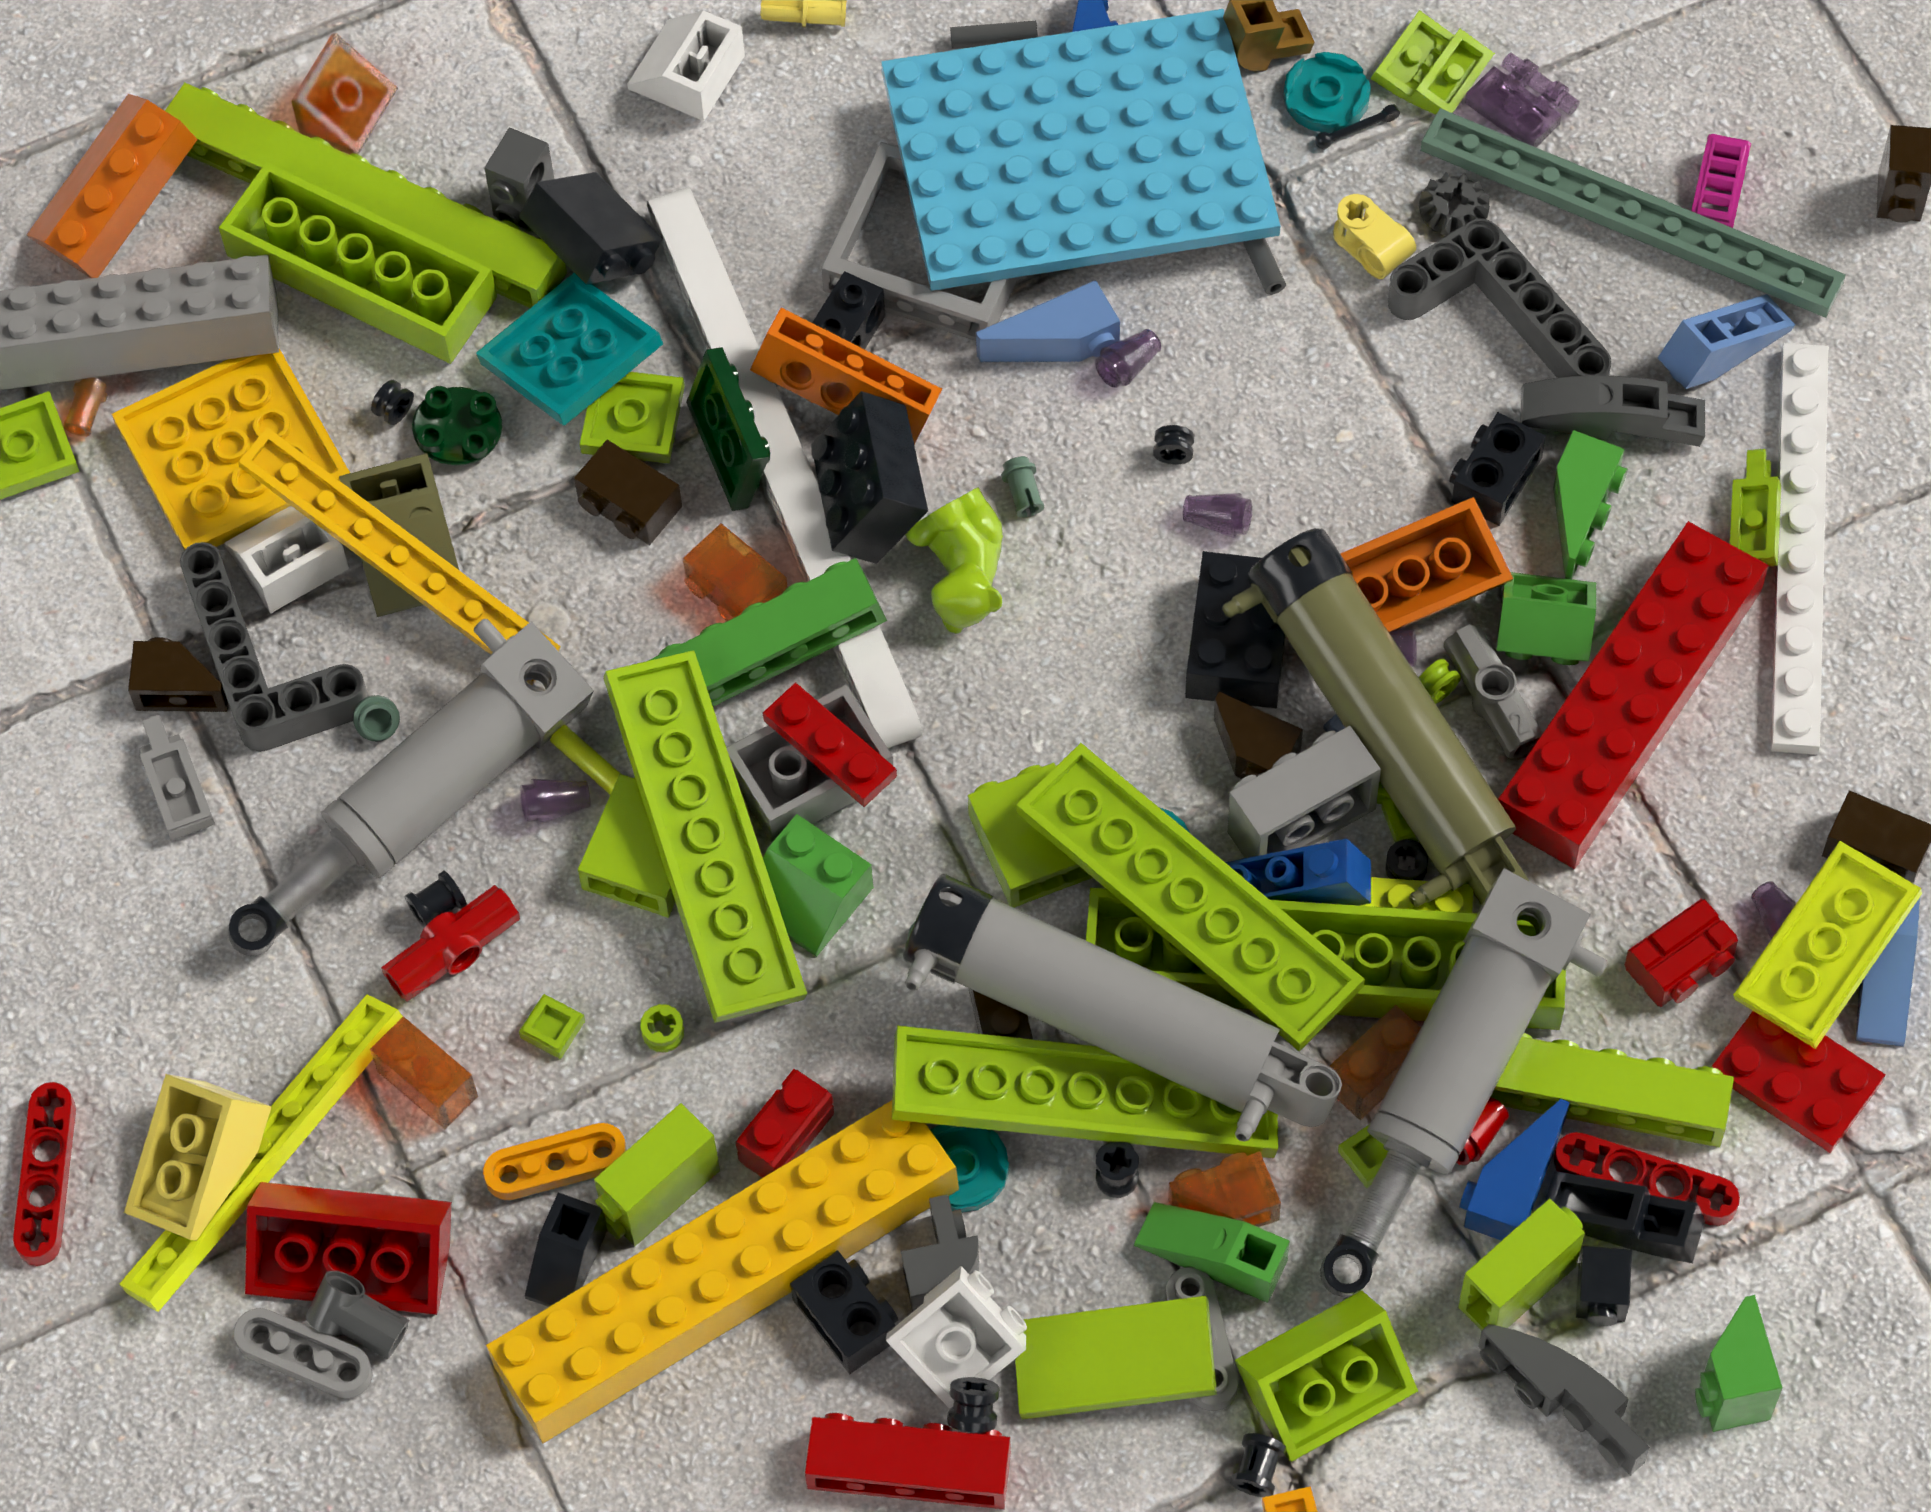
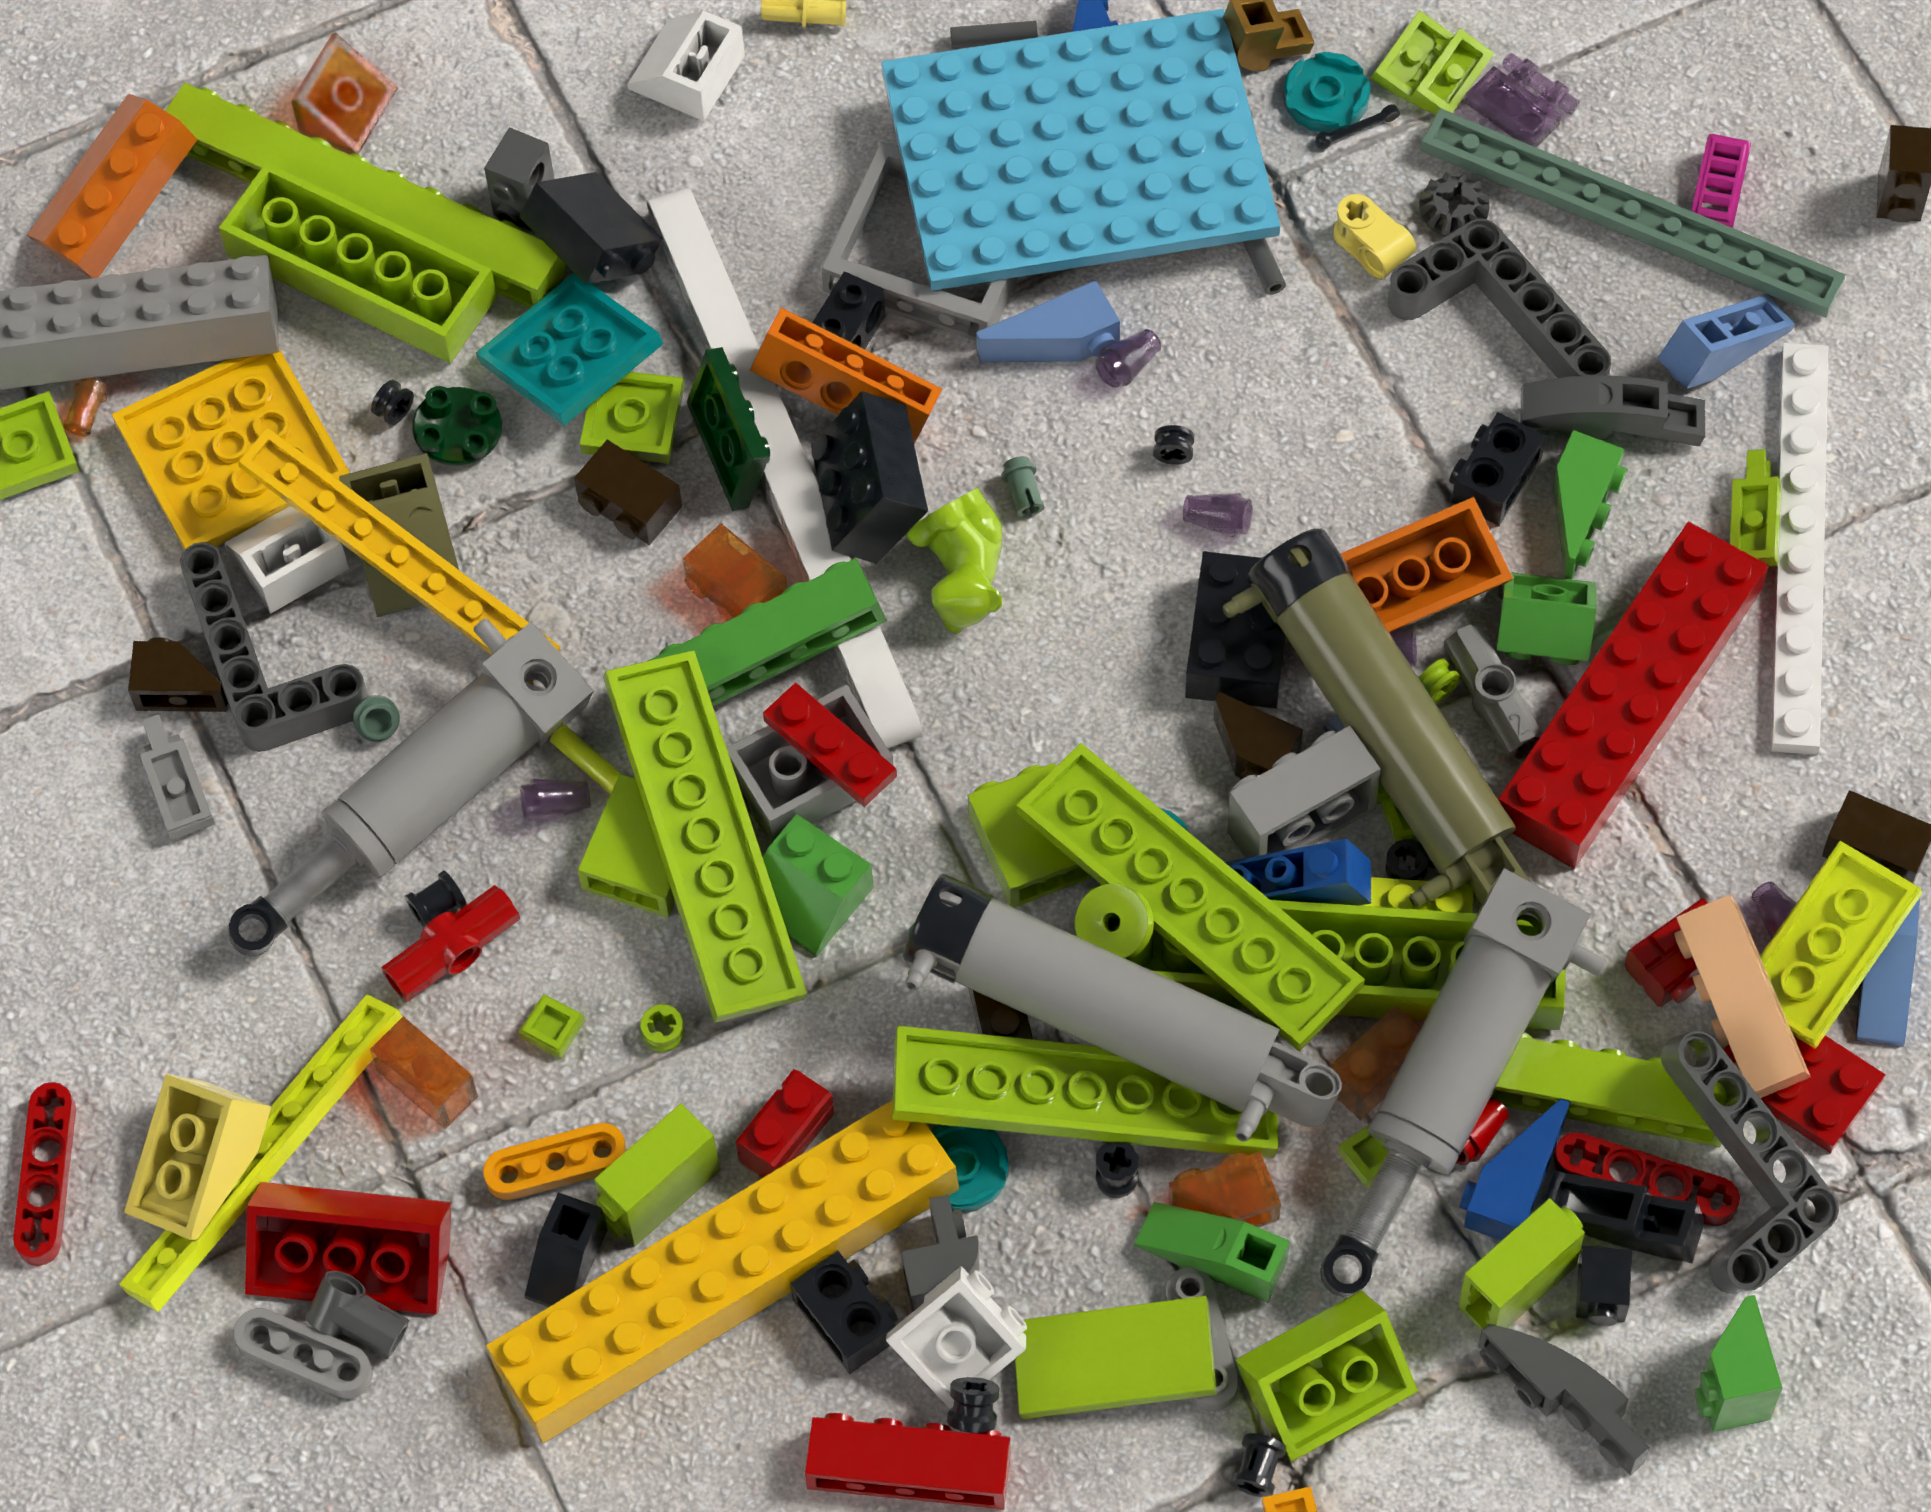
(1134, 915): none -> lime piece
(1741, 995): none -> light nougat brick
(1756, 1162): none -> dark grey beam

